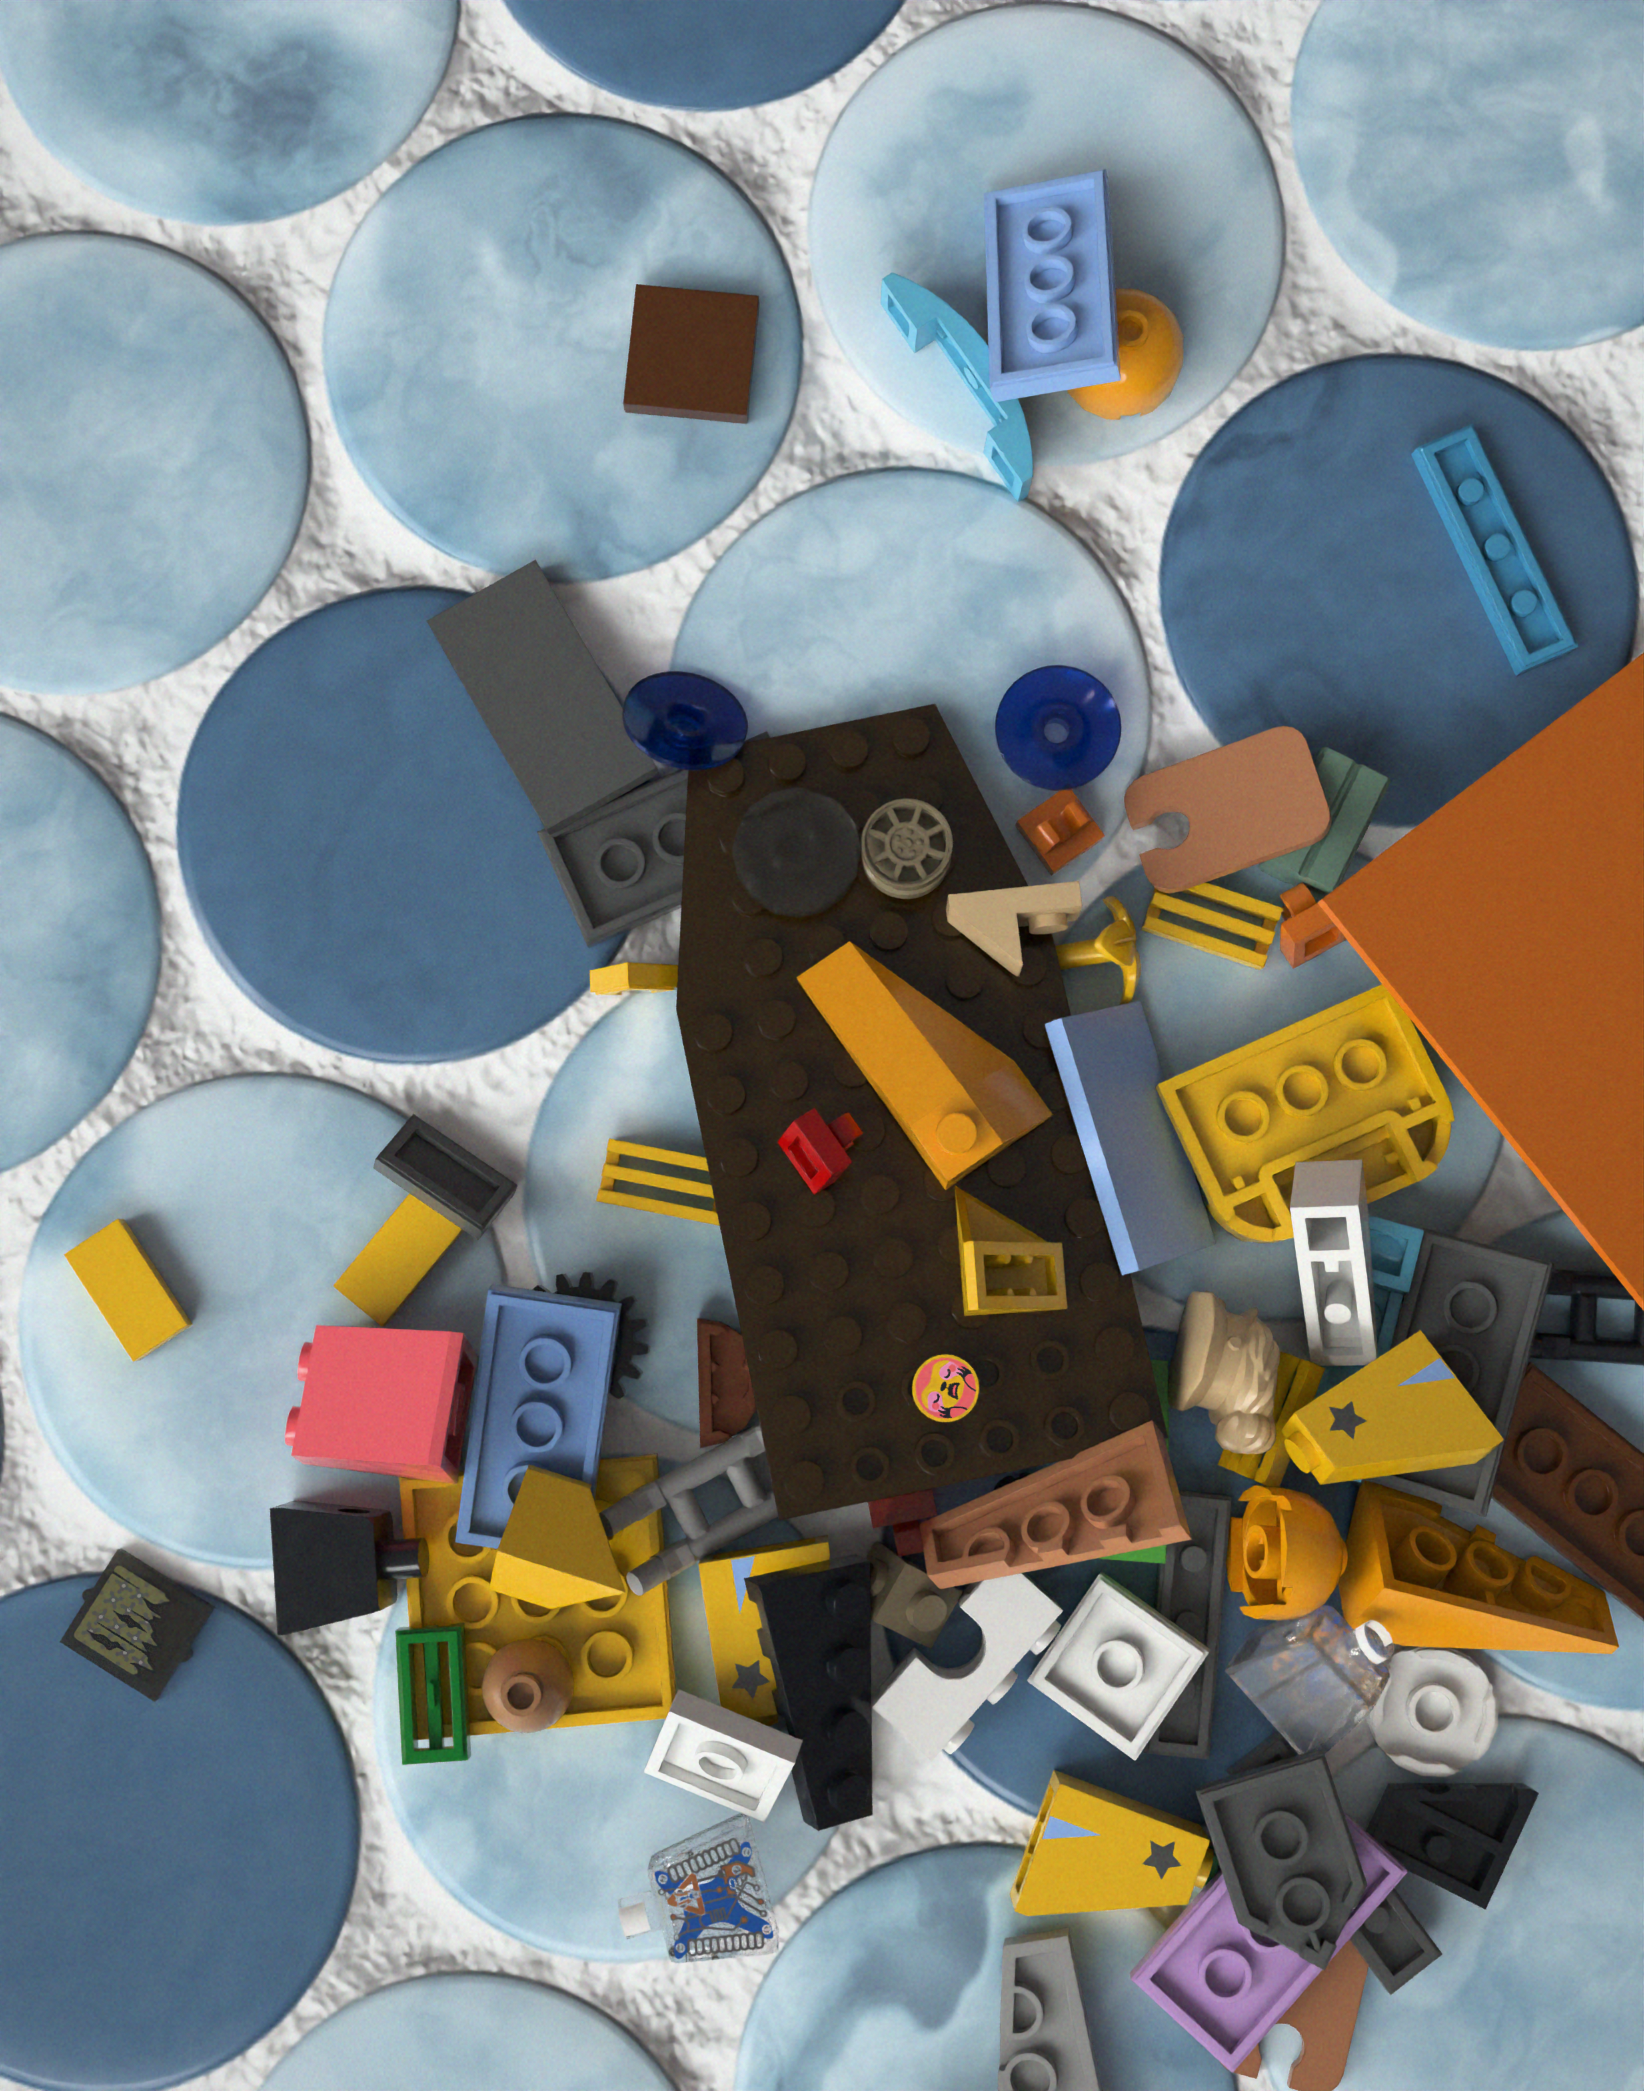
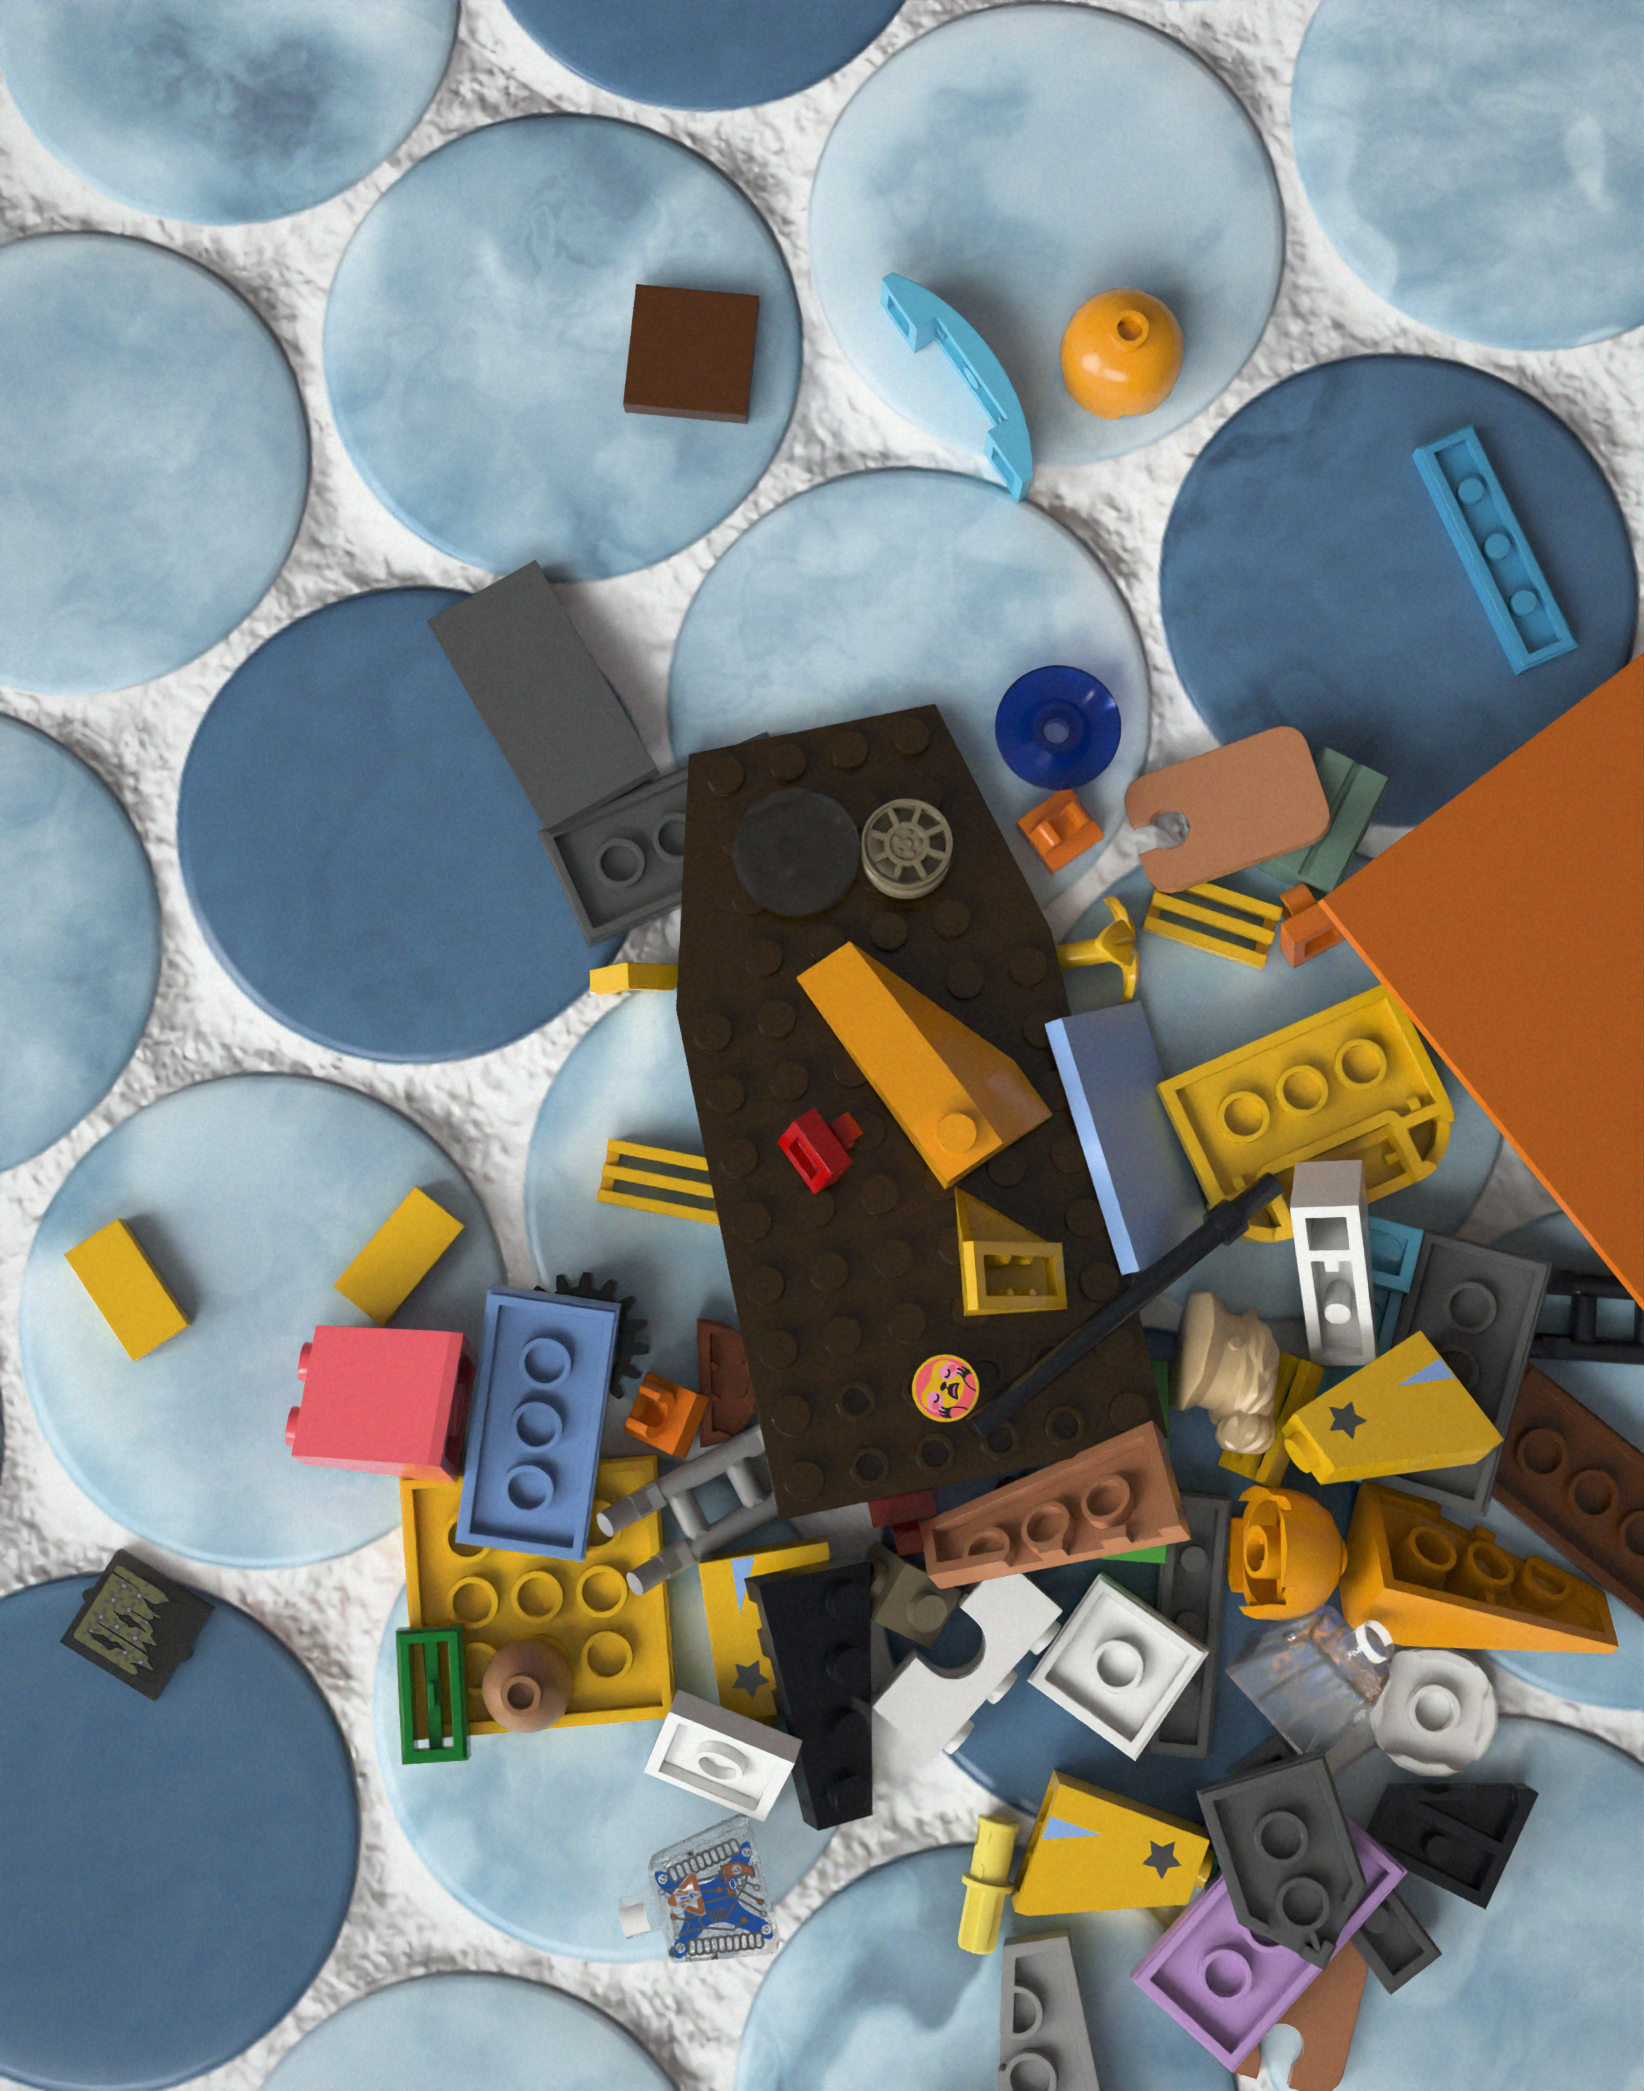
(337, 1563): black torso -> none
(445, 1176): dark grey tile -> none
(555, 1545): yellow slope -> none
(666, 1414): none -> orange tile
(684, 720): clear blue dish -> none
(987, 1883): none -> light yellow axle
(994, 916): tan slope -> none
(1051, 287): light blue tile -> none
(1221, 1225): none -> black bar

